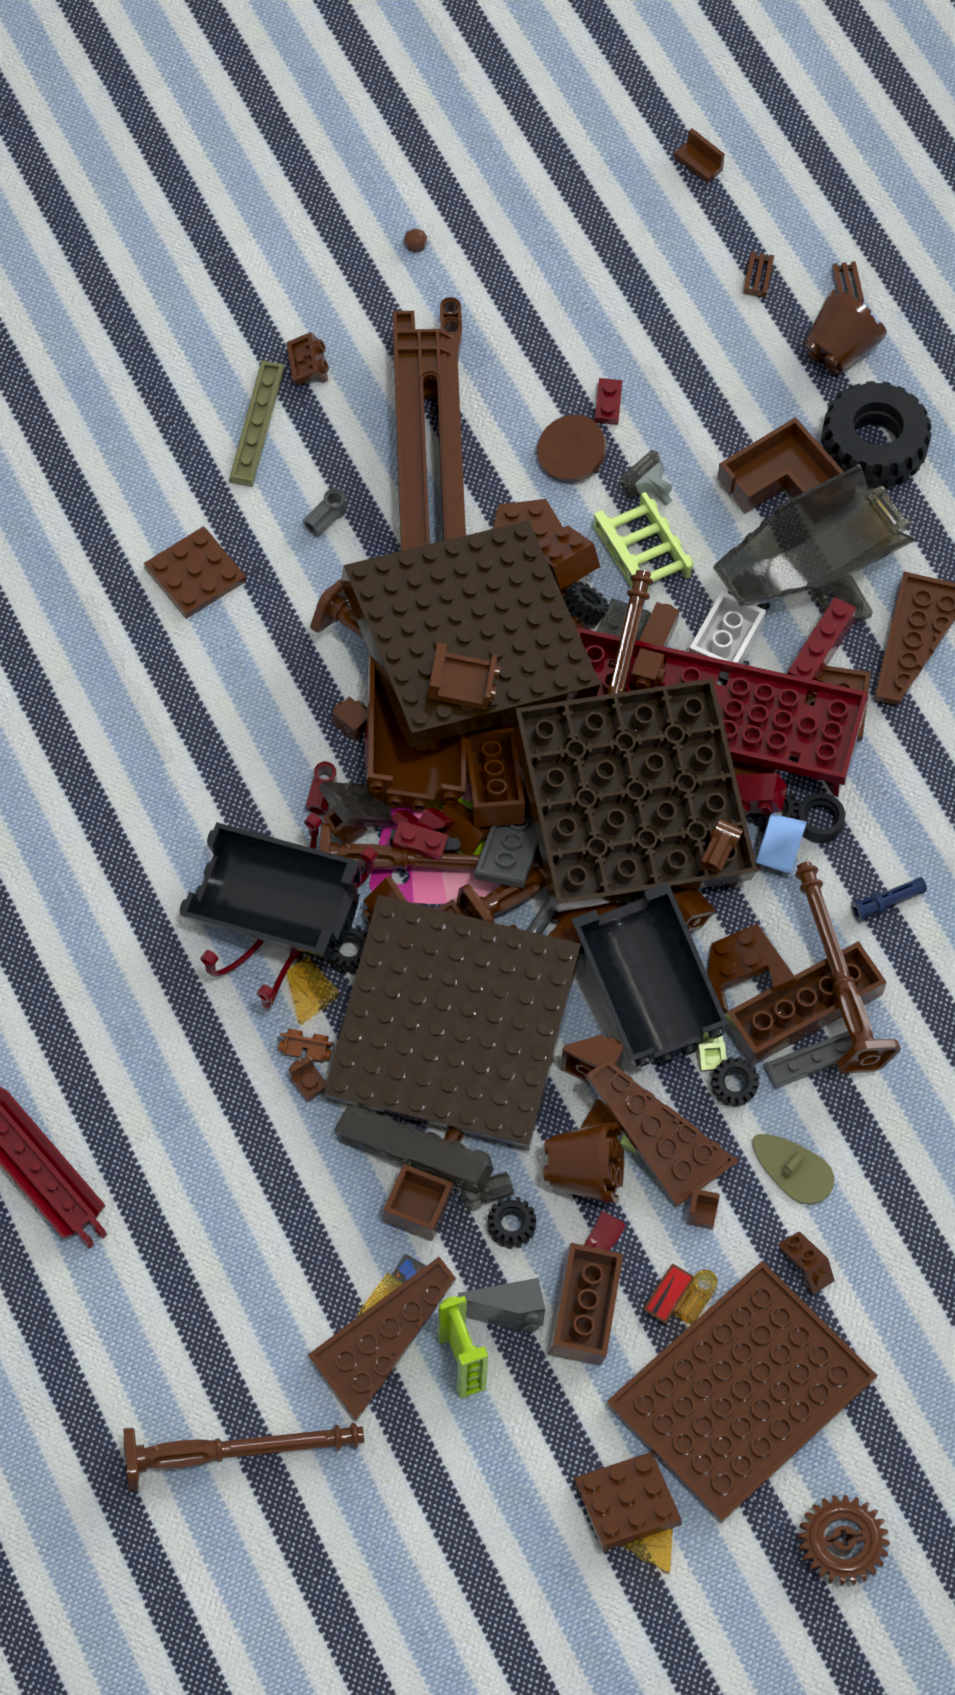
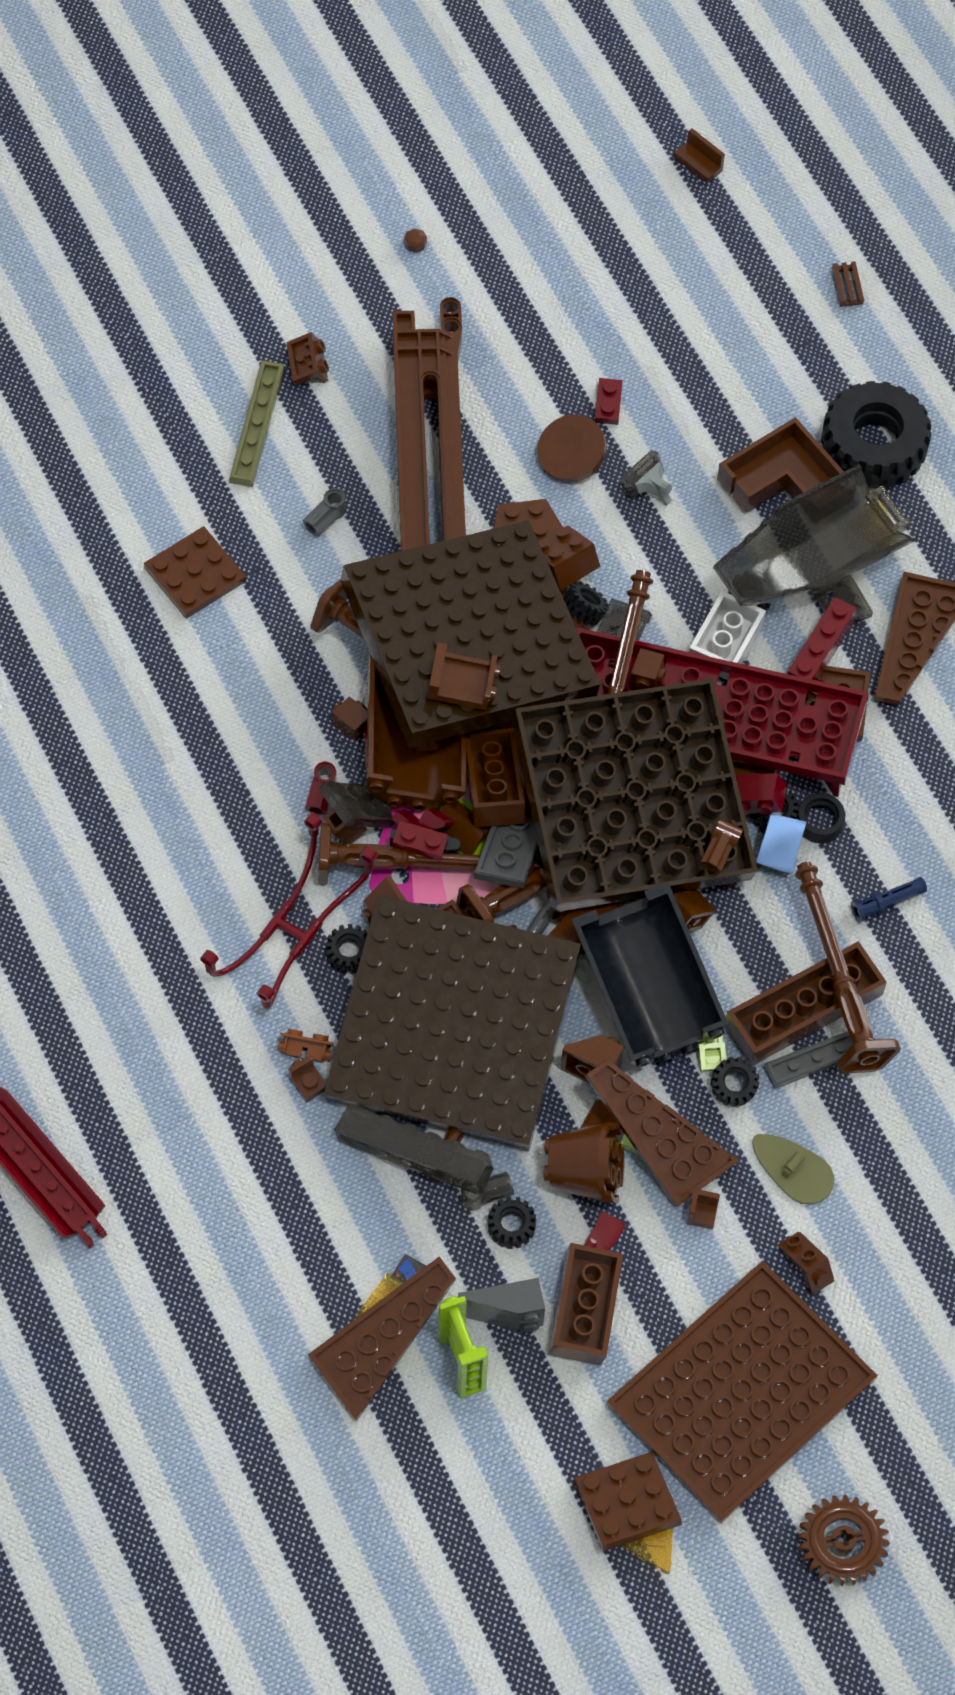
(200, 1452): reddish brown piece -> none
(276, 891): black cylinder -> none
(309, 989): clear yellow wing -> none
(418, 1202): reddish brown piece -> none
(617, 544): yellowish green fence -> none
(660, 625): reddish brown brick -> none
(669, 1293): red slope -> none
(696, 1298): clear yellow piece -> none
(744, 957): reddish brown wing -> none
(761, 259): reddish brown tile -> none
(843, 332): reddish brown cone -> none

